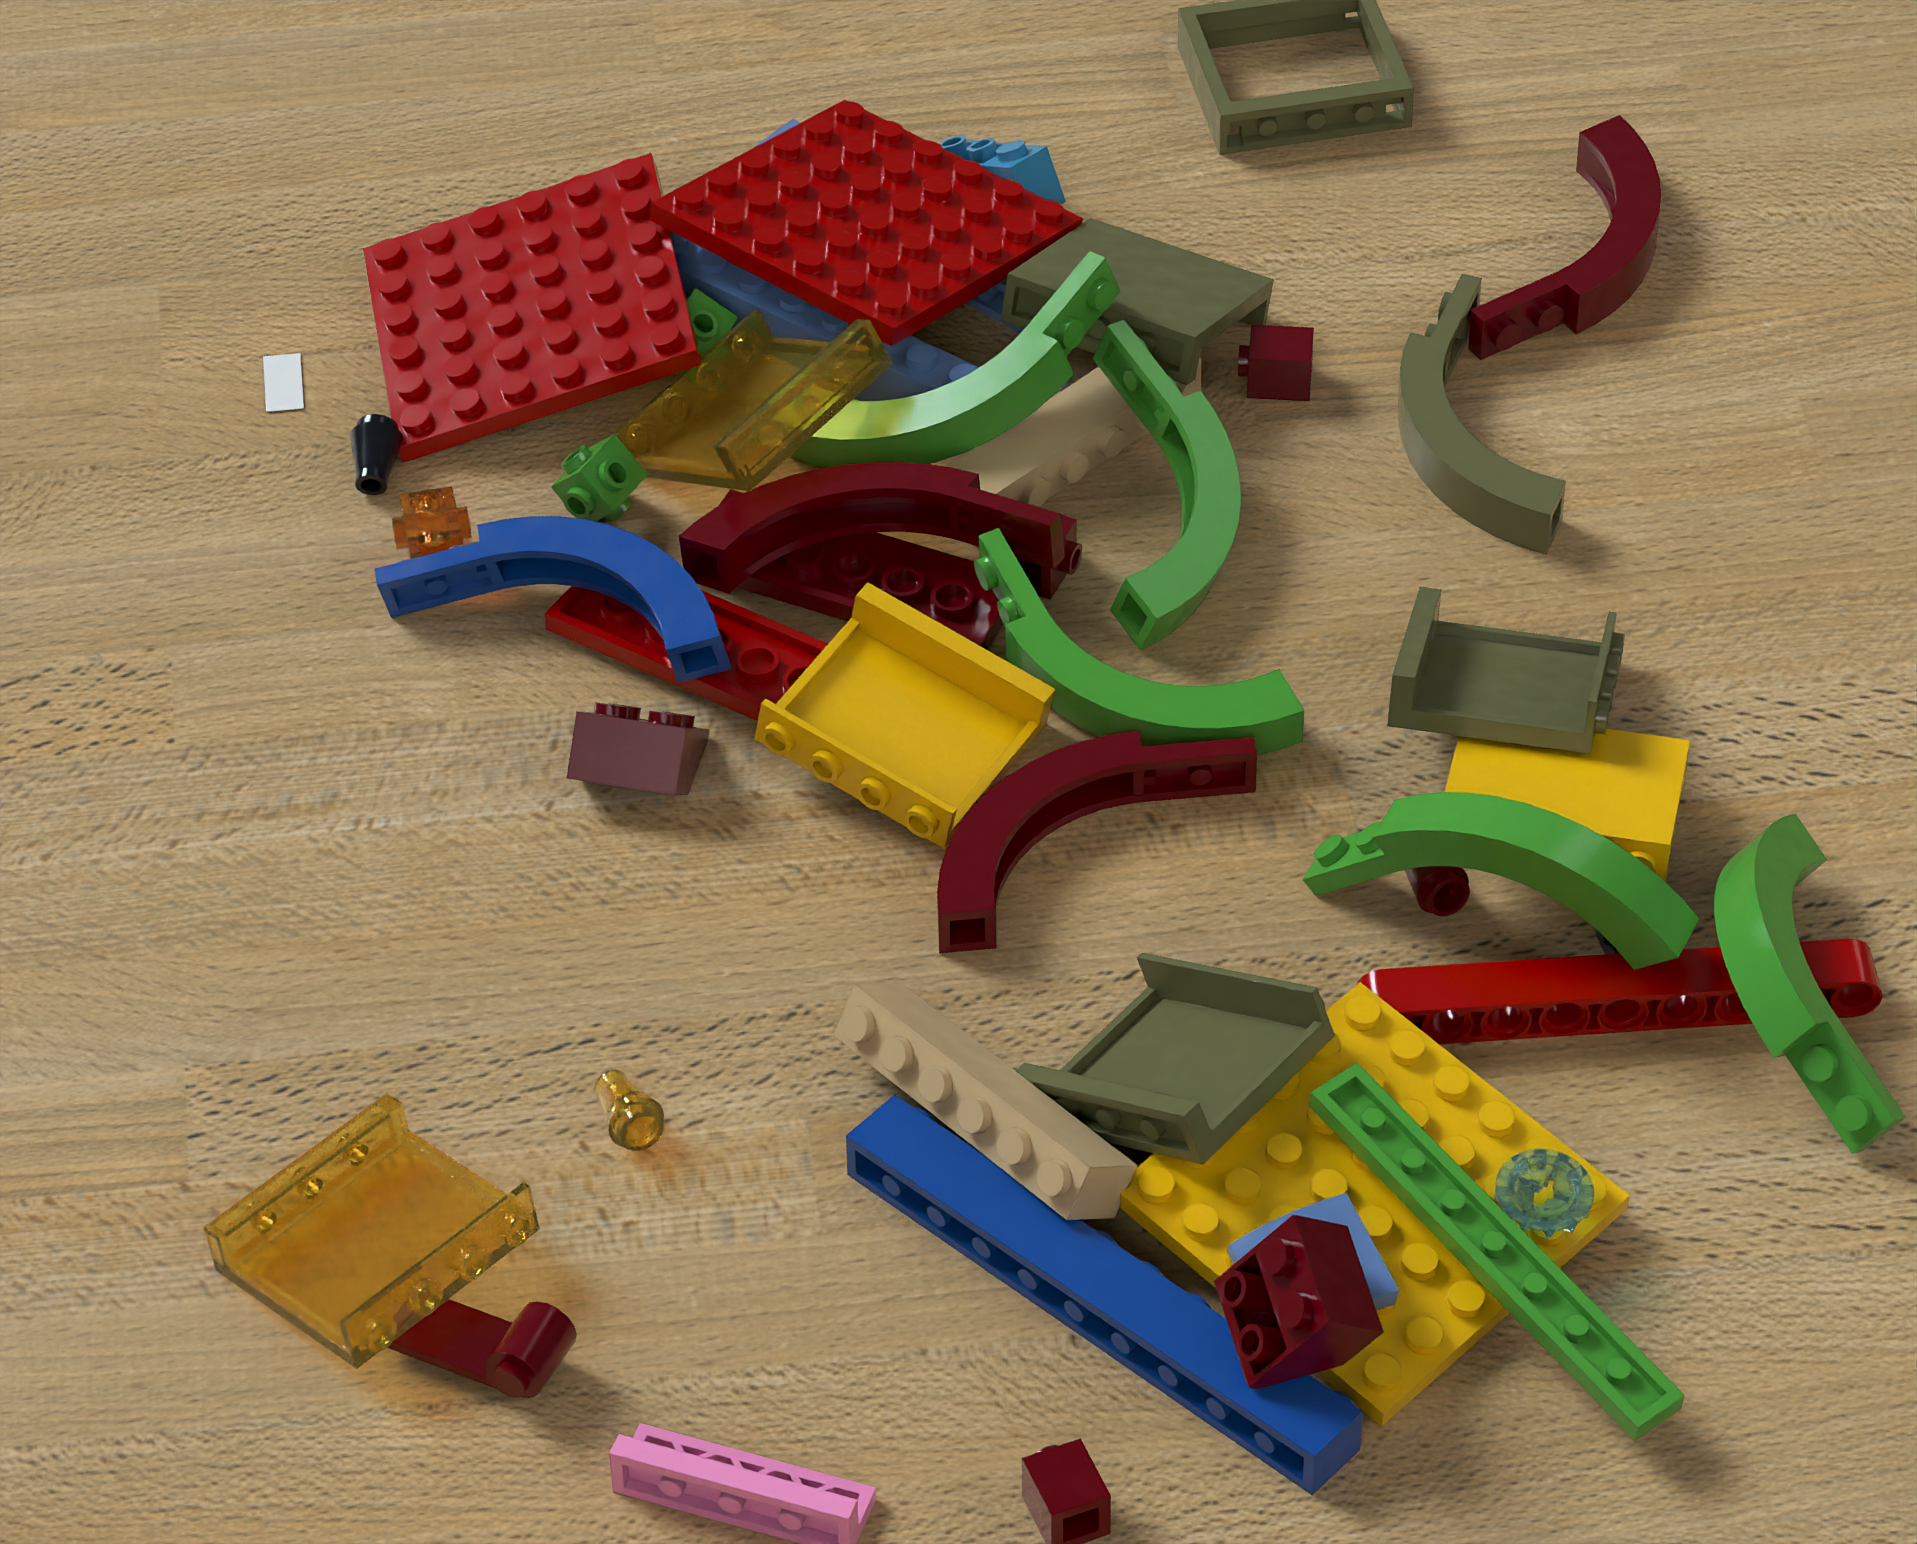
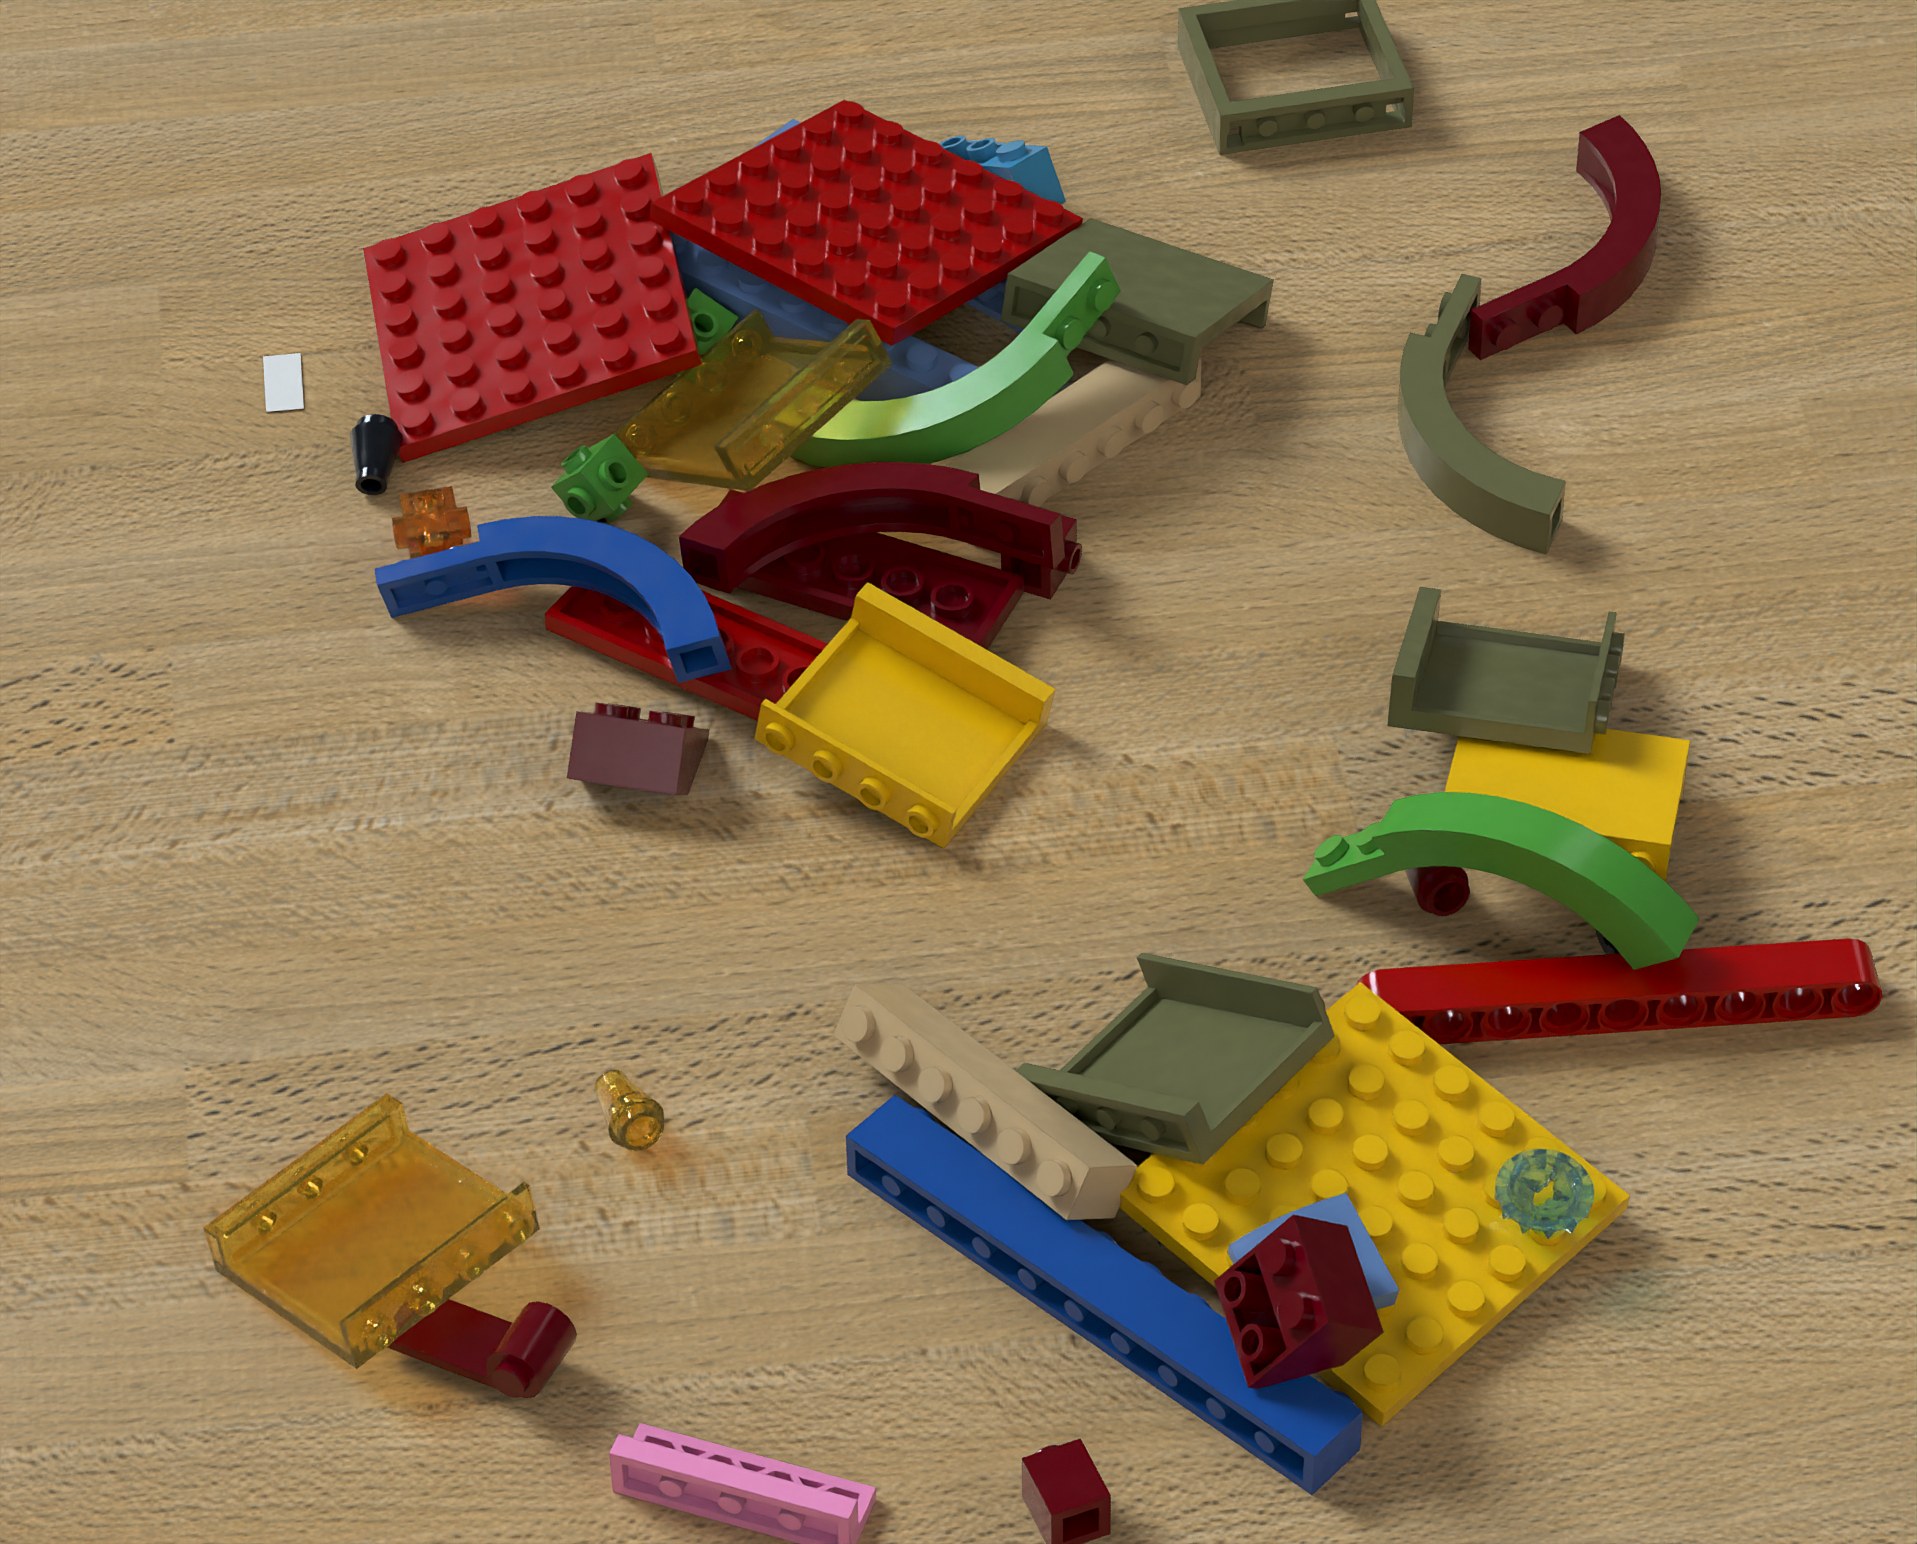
(1058, 791): dark red arch -> none
(1117, 702): bright green arch -> none
(1208, 482): bright green arch -> none
(1278, 362): dark red brick -> none
(1497, 1252): bright green plate -> none
(1779, 989): bright green arch -> none

